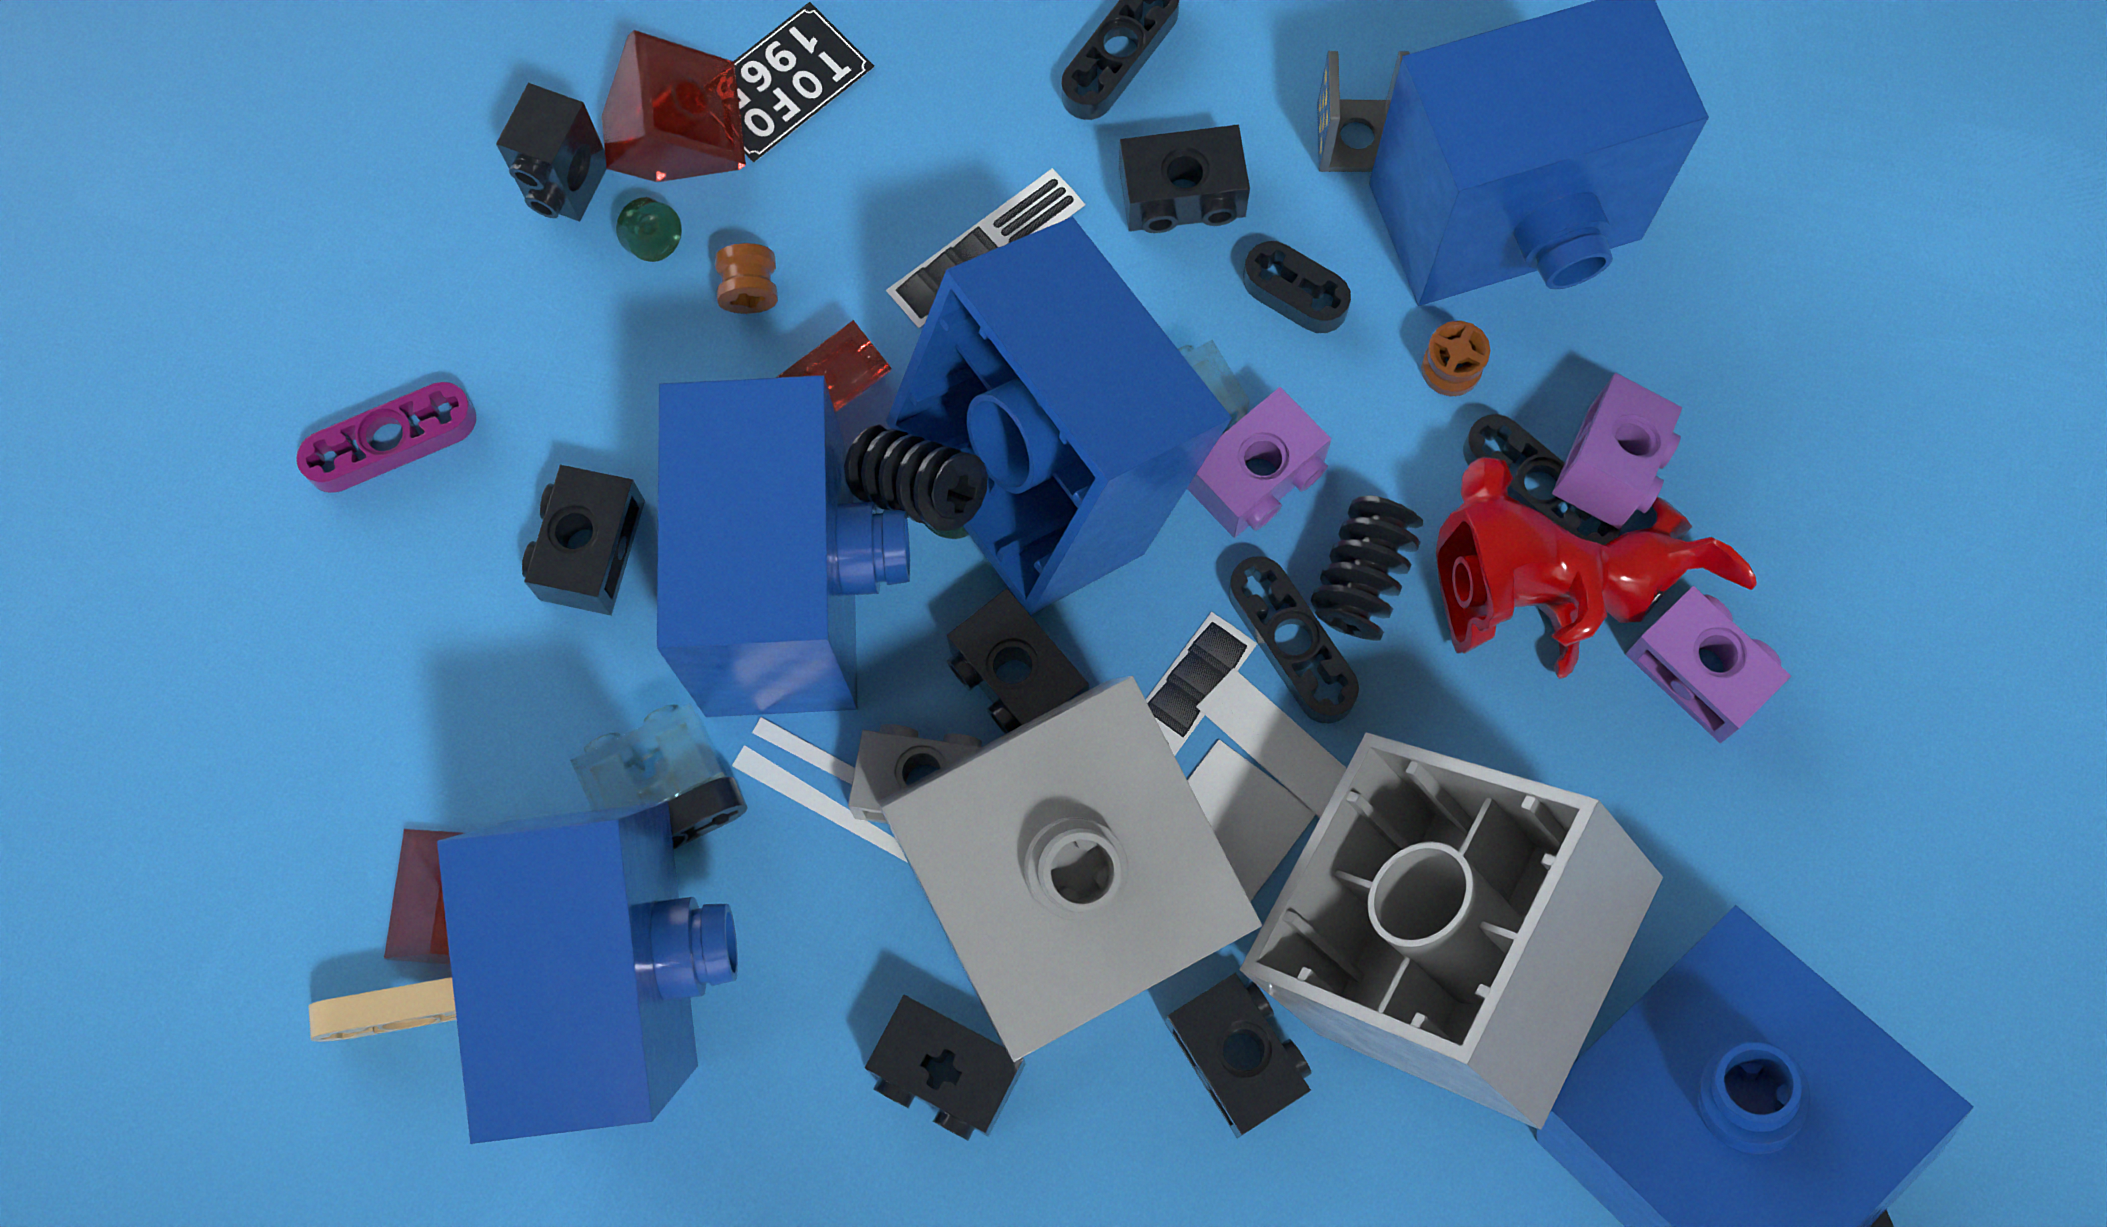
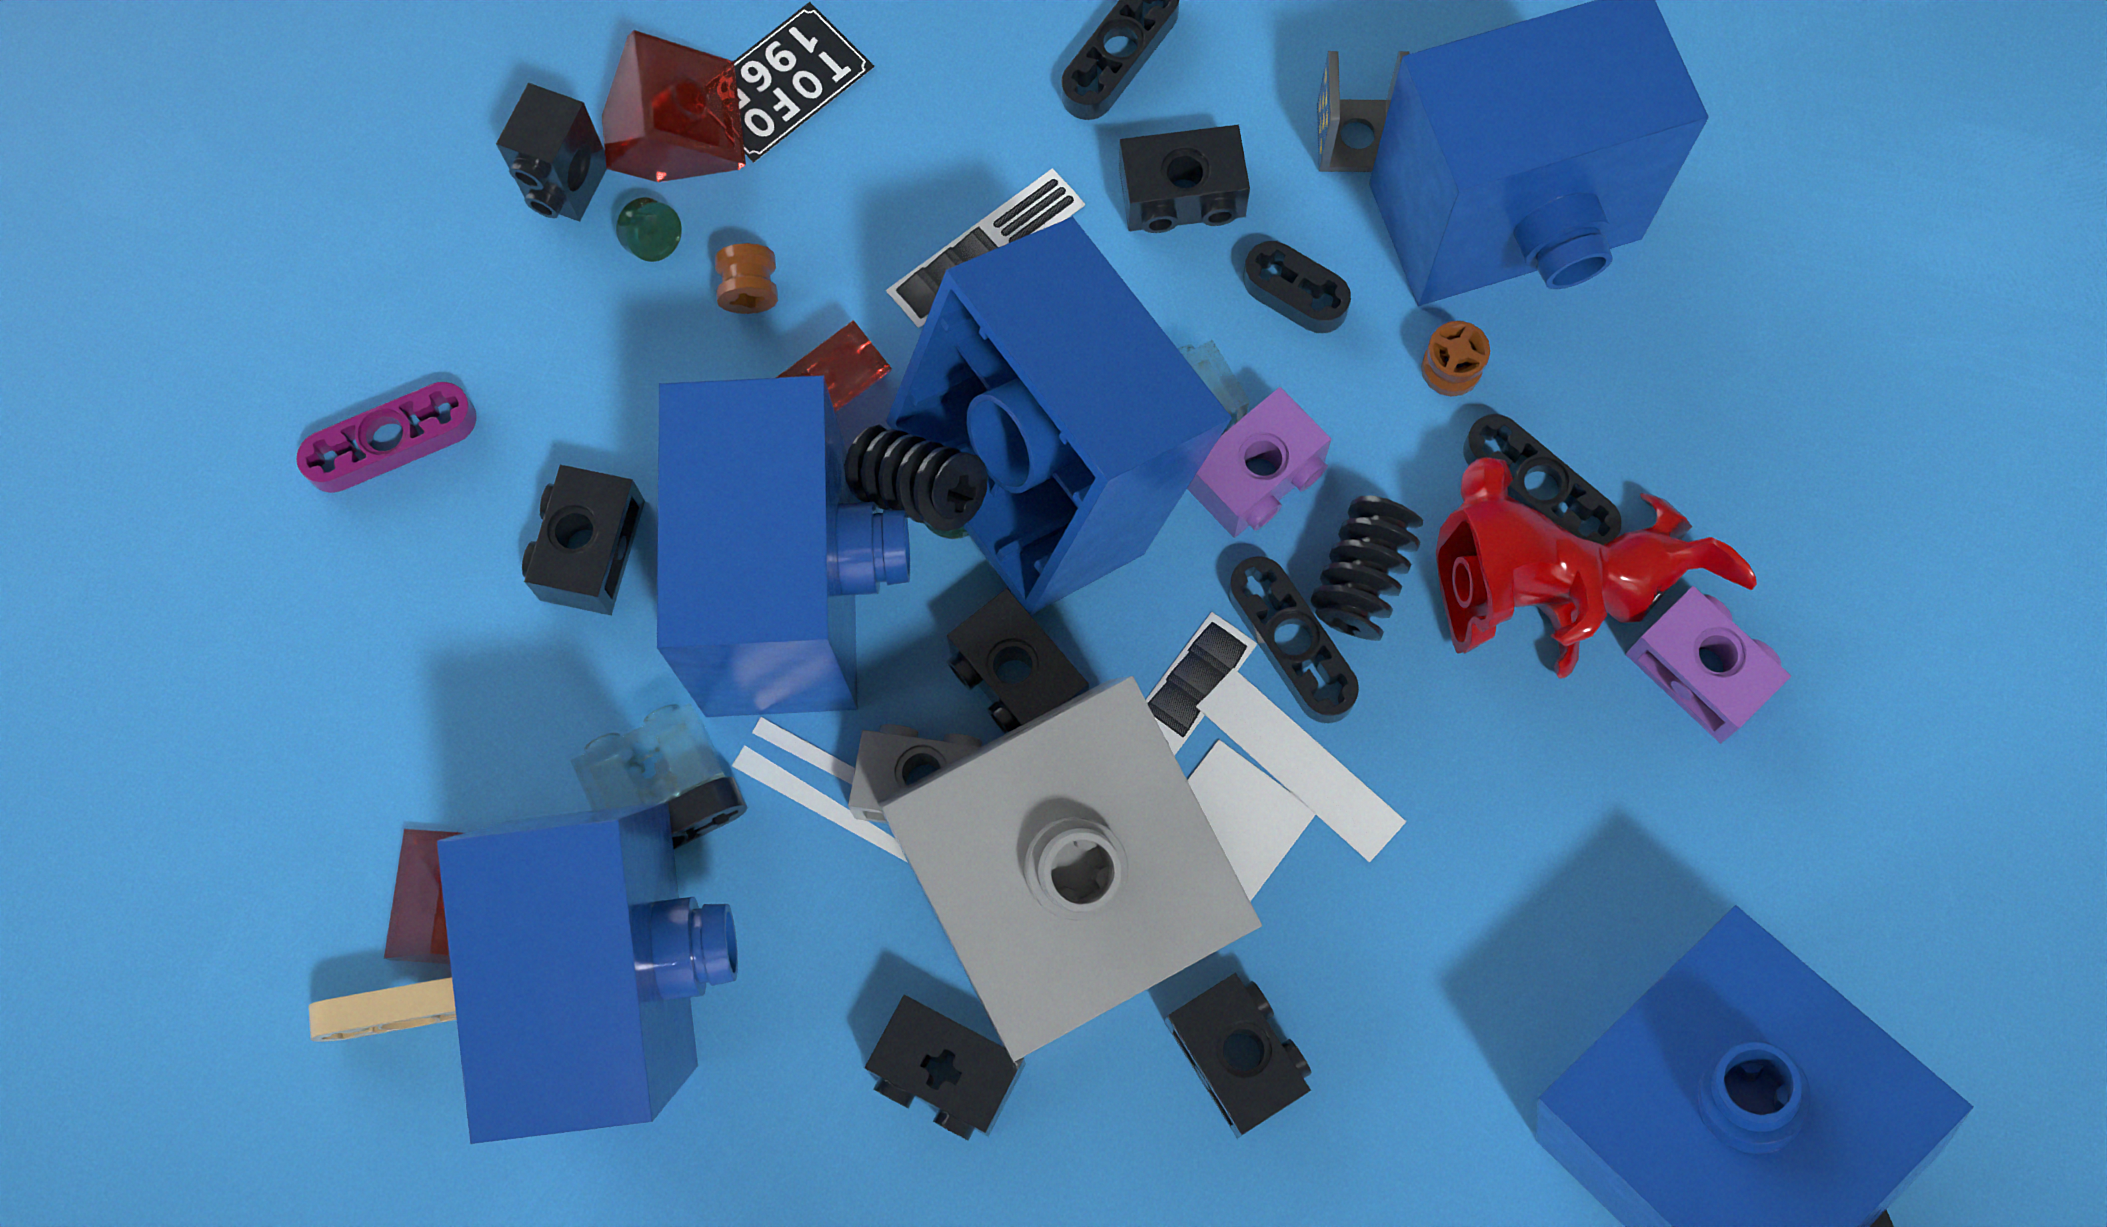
(1456, 924): light grey brick -> none
(1619, 452): medium lavender brick -> none

